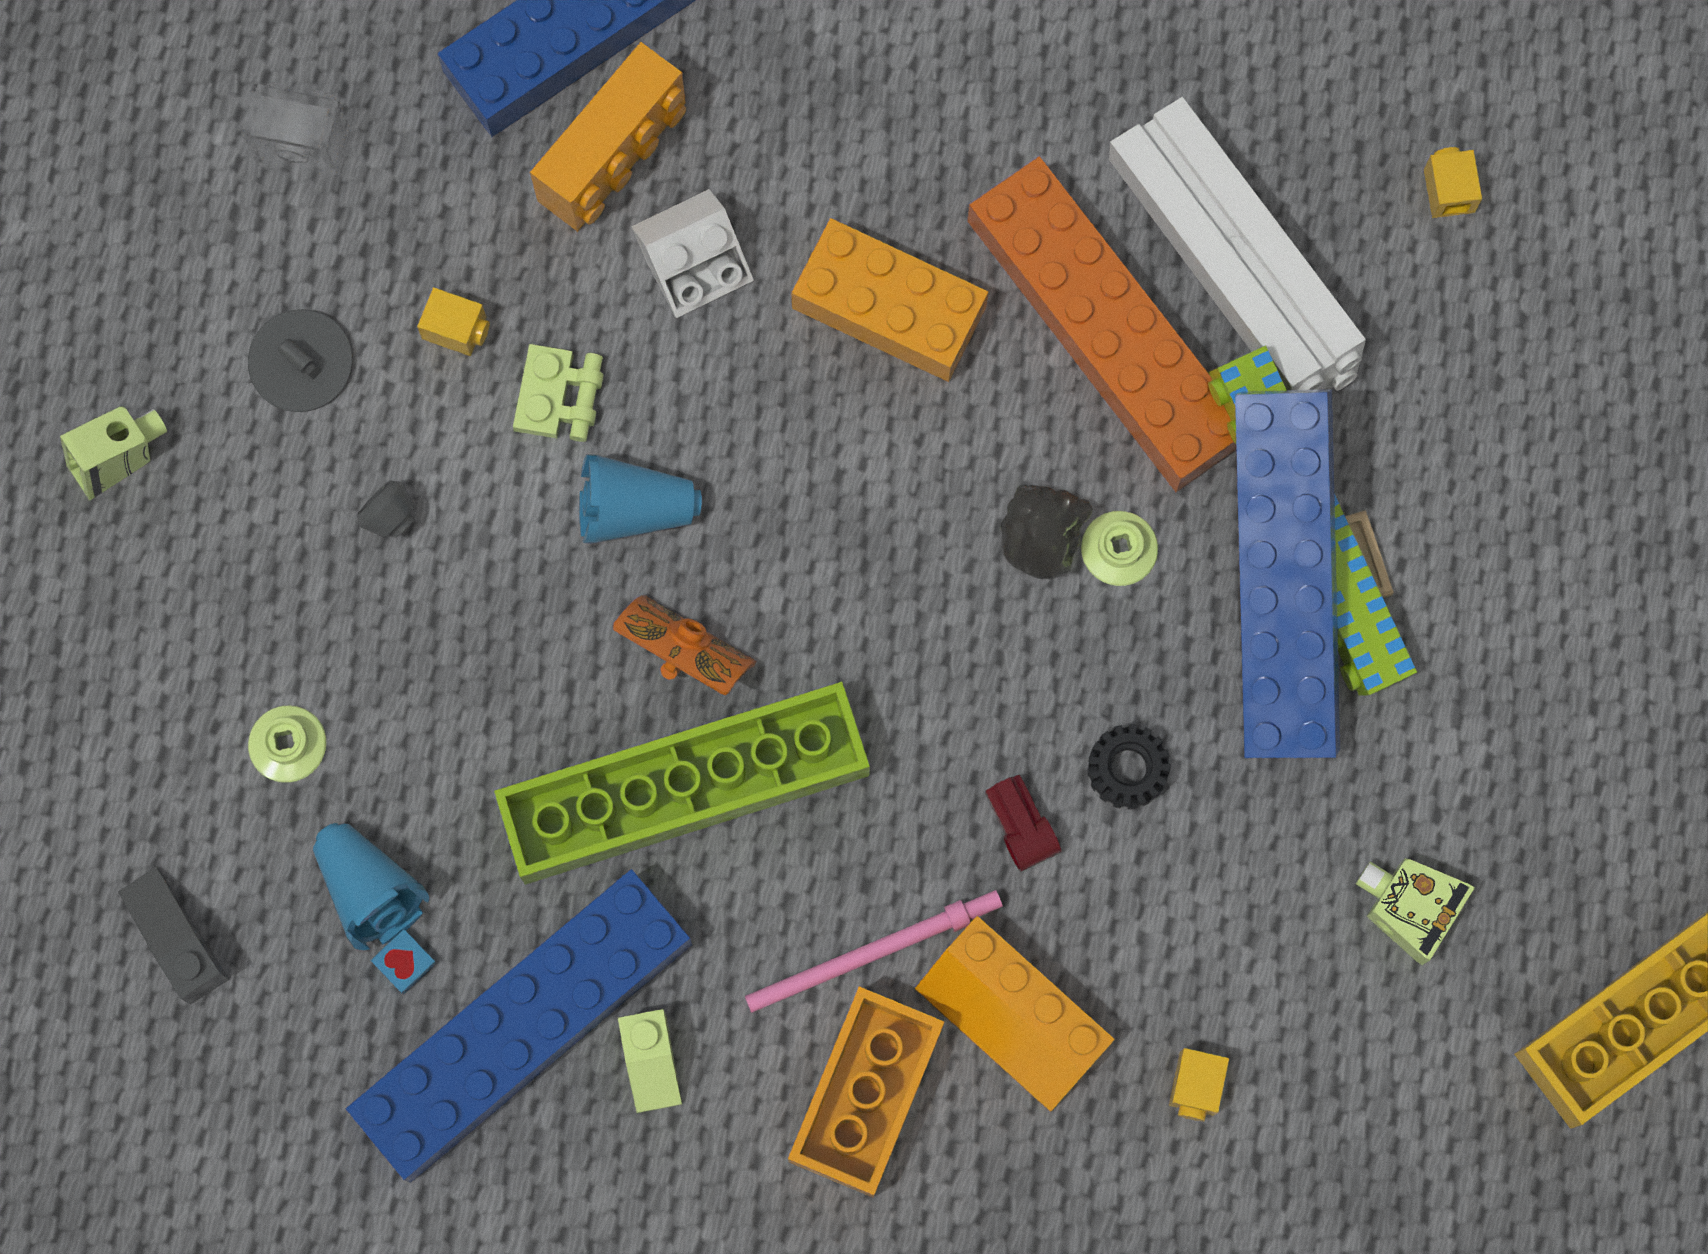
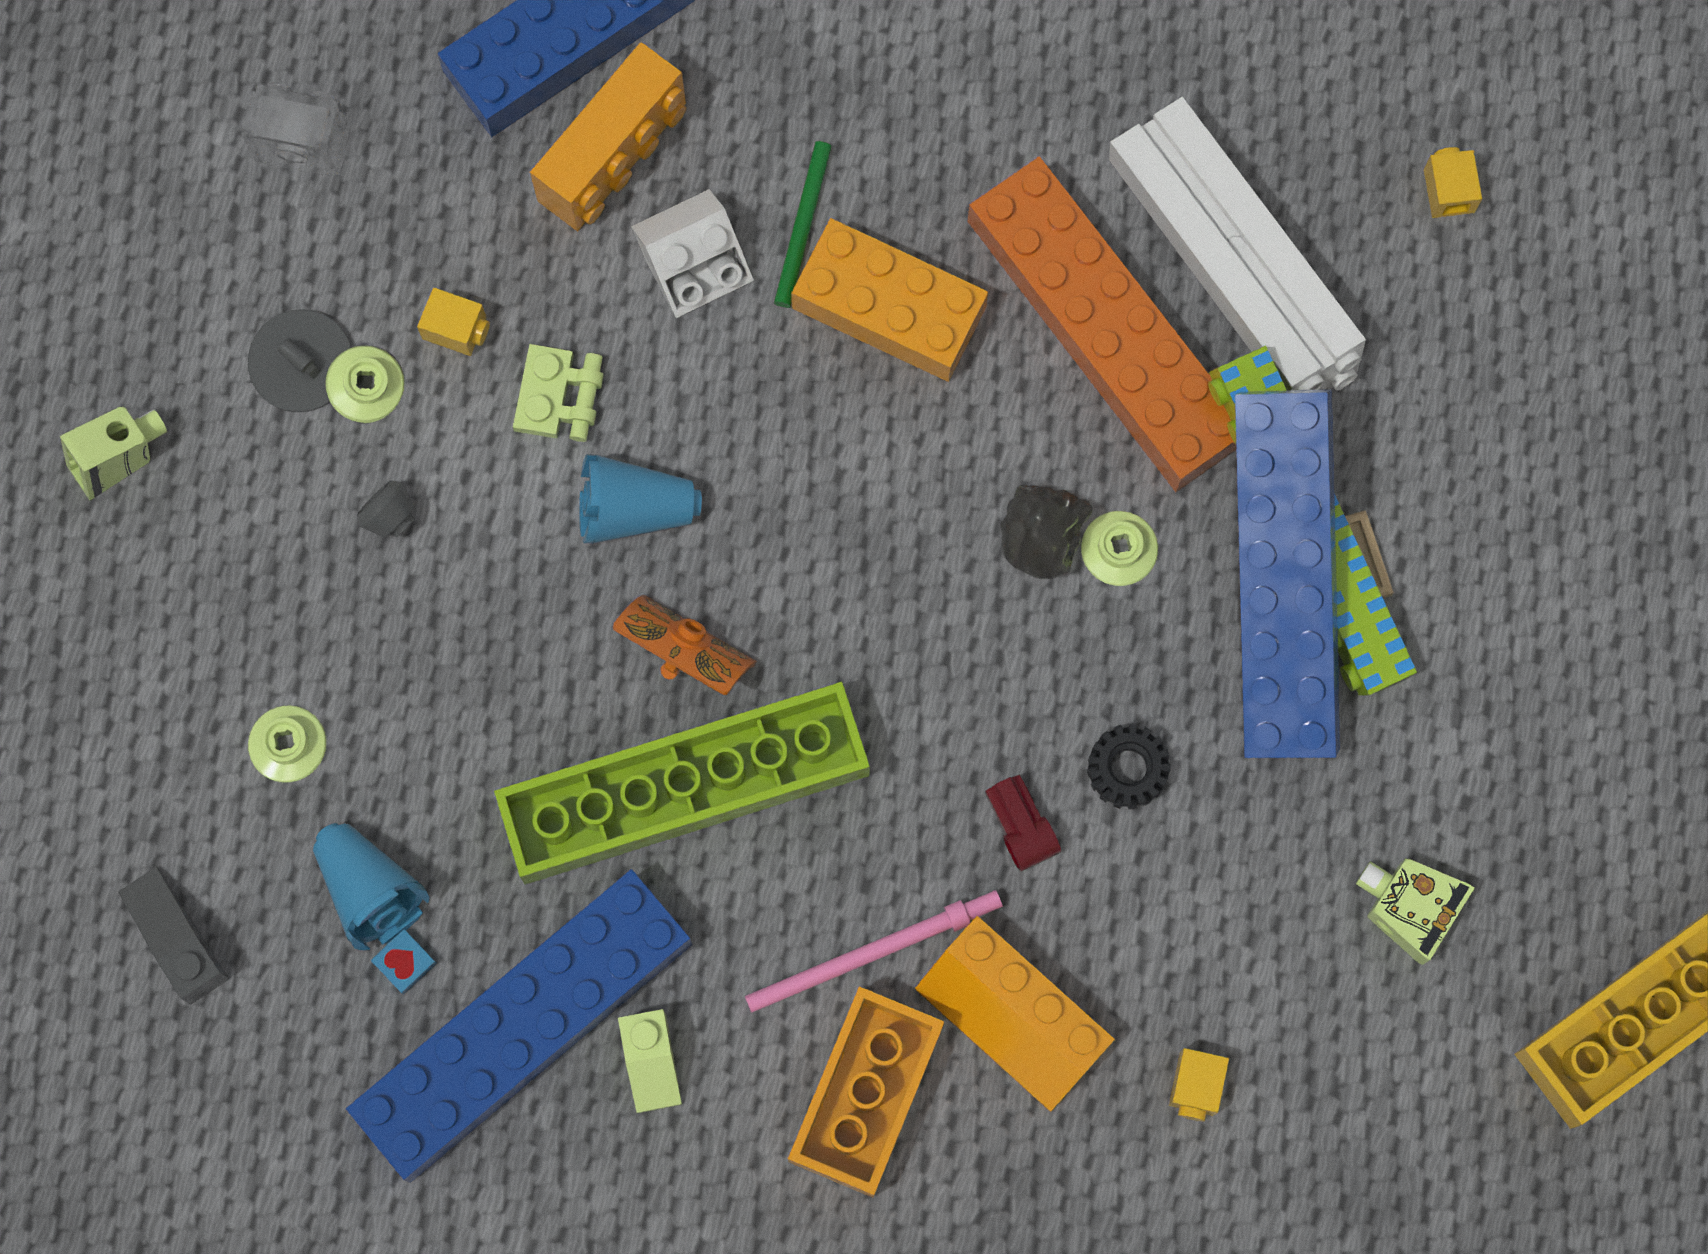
(364, 404): none -> yellowish green piece
(802, 223): none -> green bar

